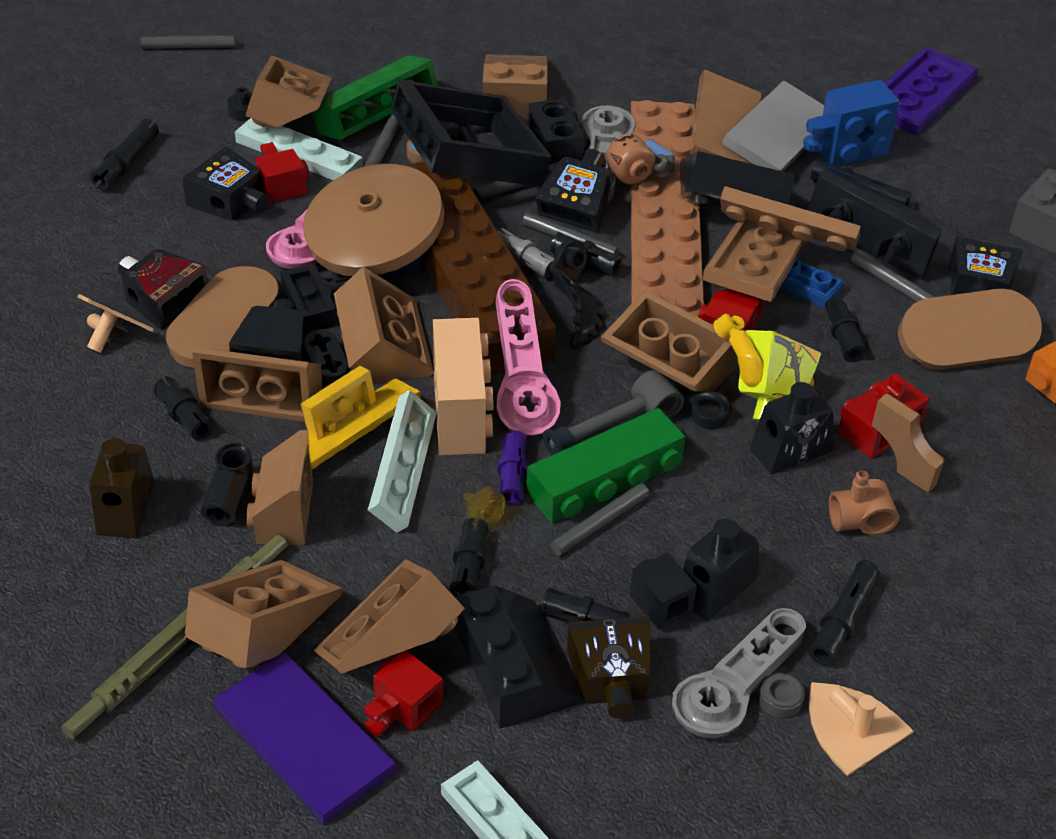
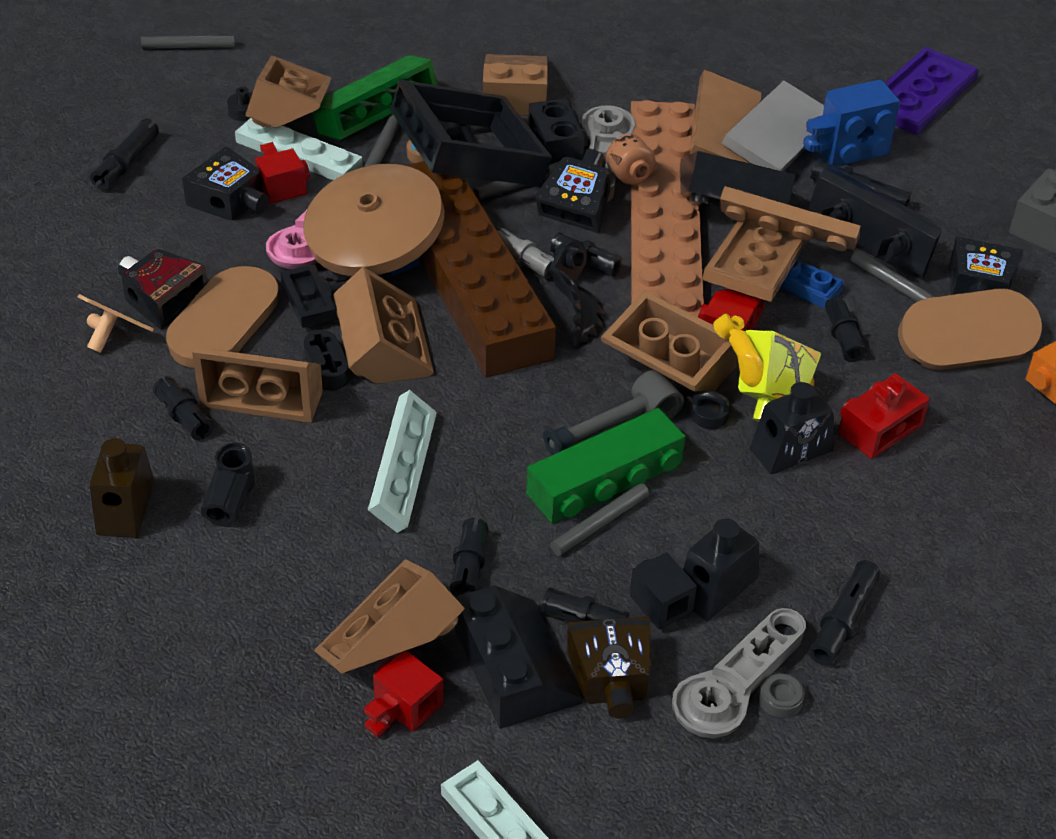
(154, 653): olive axle -> none
(257, 611): medium nougat slope -> none
(272, 332): black torso -> none
(283, 492): medium nougat slope -> none
(304, 737): dark purple tile -> none
(348, 412): yellow bracket -> none
(461, 387): light nougat brick -> none
(485, 505): clear yellow tile -> none
(513, 467): dark purple pin -> none
(523, 368): bright pink beam -> none
(551, 228): dark grey bar -> none
(664, 159): dark grey arm -> none
(853, 725): light nougat shield -> none
(863, 507): nougat piece -> none
(912, 452): medium nougat tile -> none

